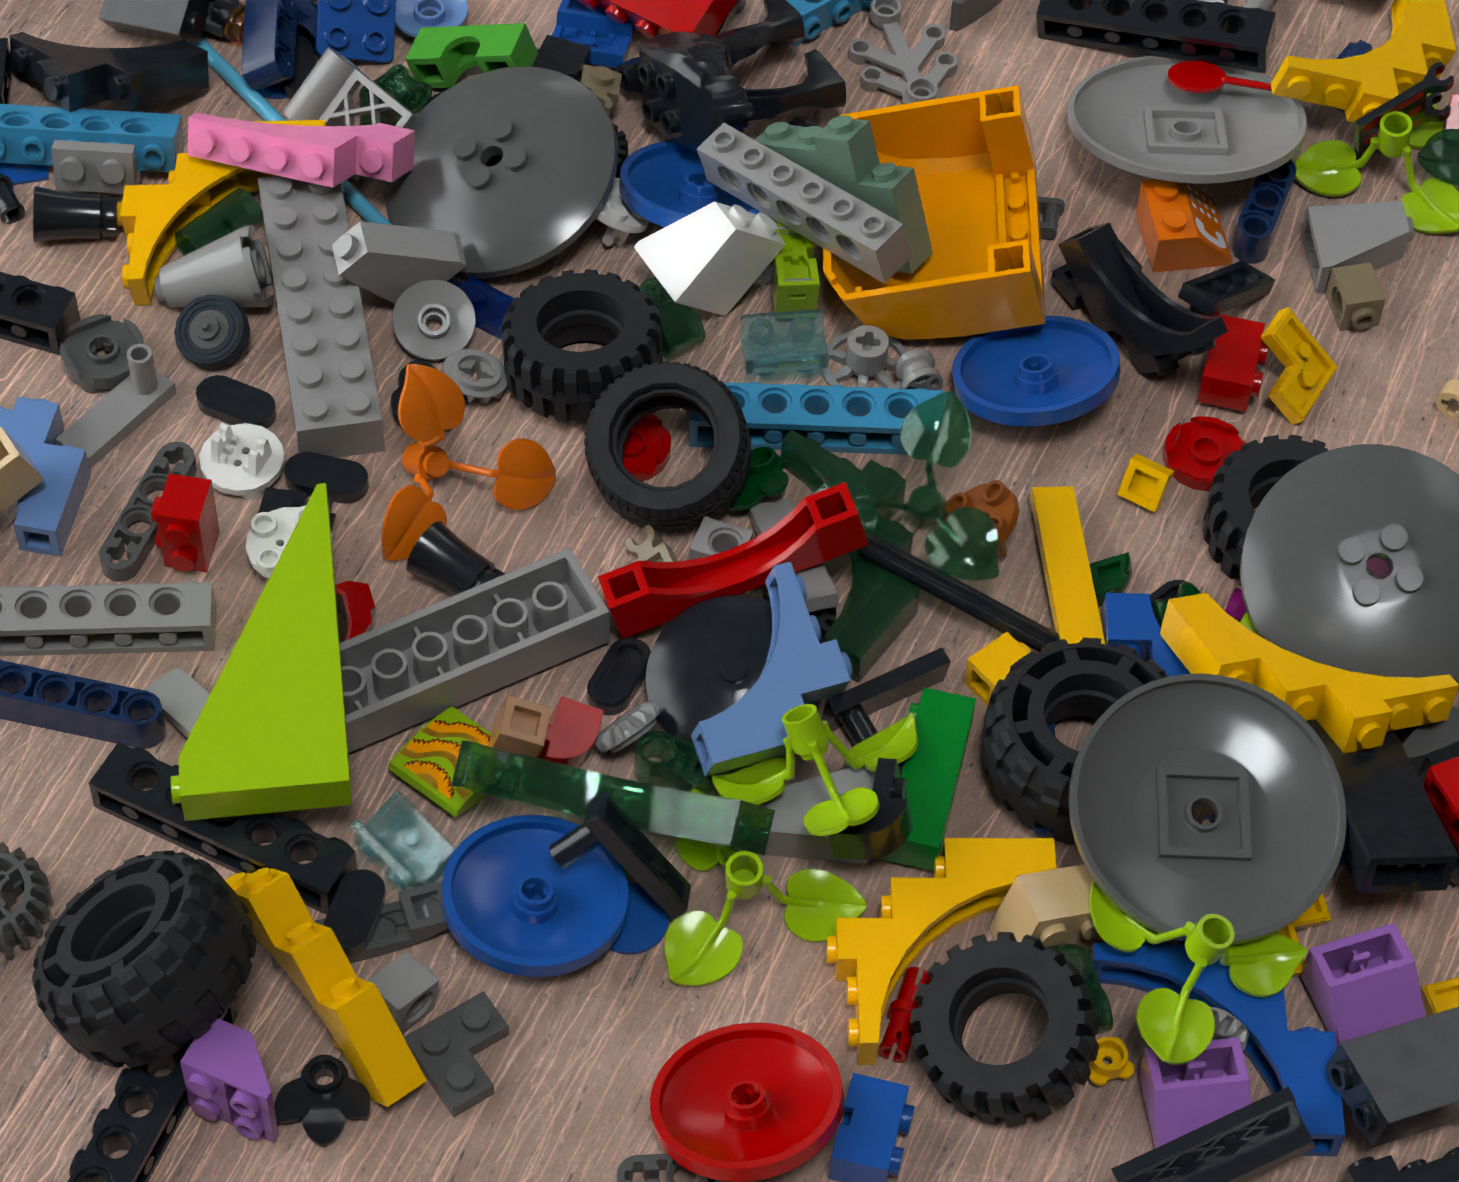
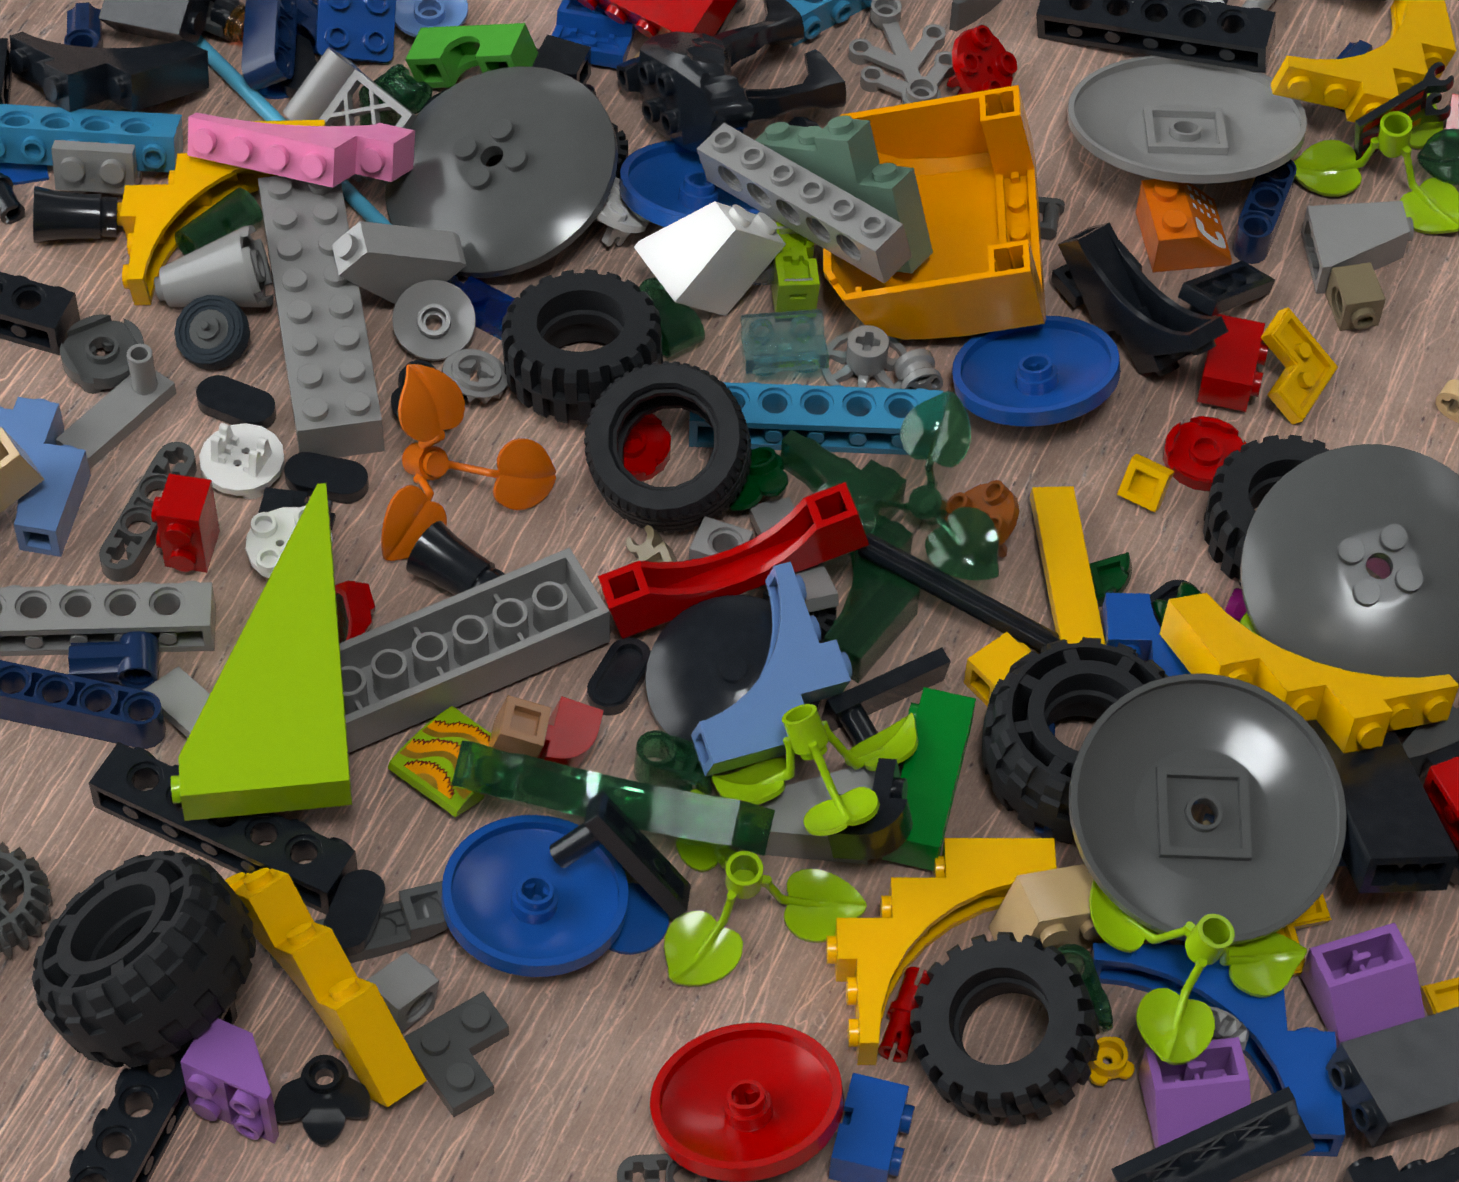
(83, 26): none -> dark blue piece
(128, 661): none -> dark blue piece
(405, 842): clear light blue bracket -> none
(603, 84): dark tan plate -> none
(627, 728): light grey gear -> none
(980, 62): none -> red plate
(1206, 77): red piece -> none

